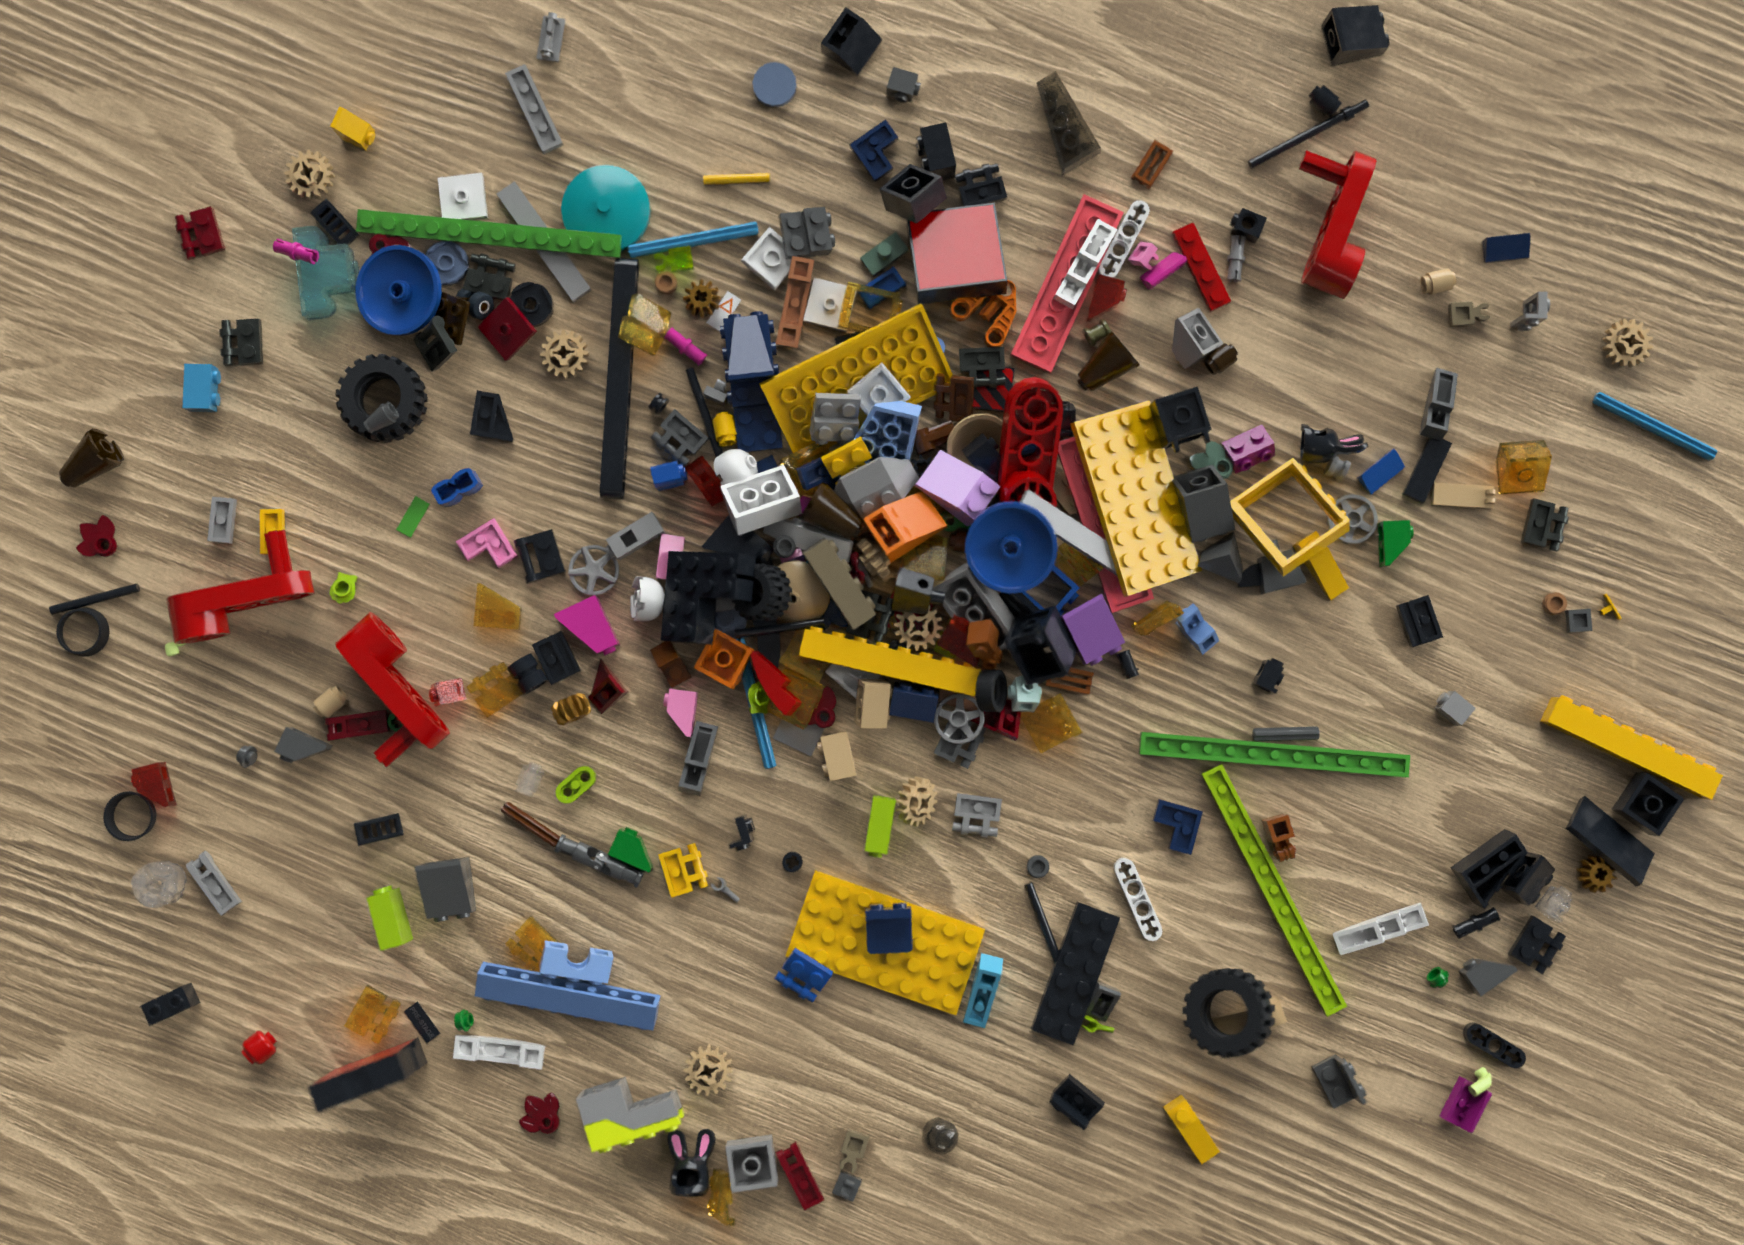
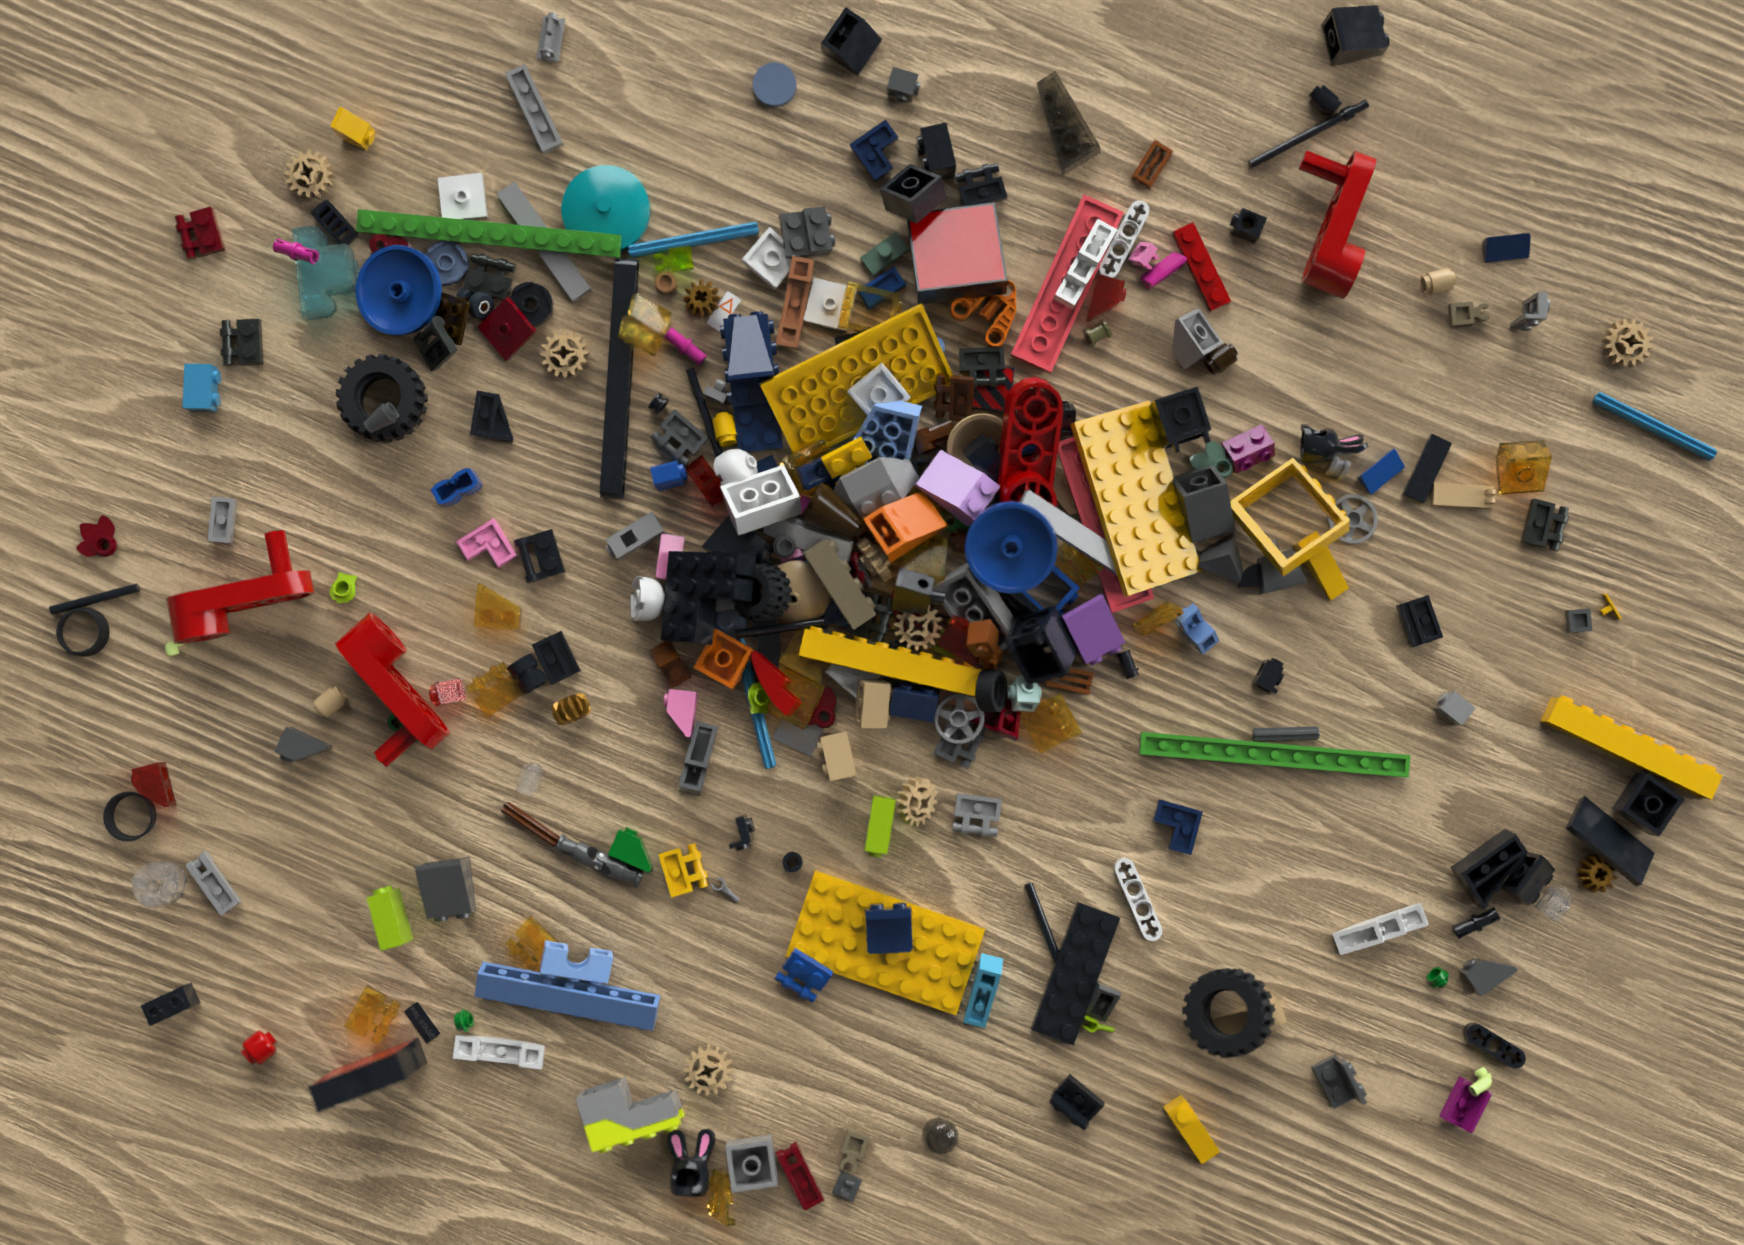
(90, 459): dark brown cone -> none
(247, 756): dark grey plate -> none
(270, 521): yellow plate -> none
(357, 725): dark red plate -> none
(359, 833): black slope -> none
(413, 516): bright green sticker -> none
(538, 1111): dark red plate -> none
(576, 784): lime plate -> none
(590, 625): dark pink slope -> none
(593, 570): light grey wheel -> none
(606, 688): dark red slope -> none
(736, 178): yellow bar -> none
(835, 418): light grey plate -> none
(1037, 866): dark grey tile -> none
(1106, 364): dark brown cone -> none
(1236, 258): light grey pin -> none
(1274, 890): lime plate -> none
(1278, 831): dark orange brick -> none
(1393, 539): green slope -> none
(1439, 404): dark grey slope -> none
(1530, 942): black plate -> none
(1554, 603): medium nougat tile -> none

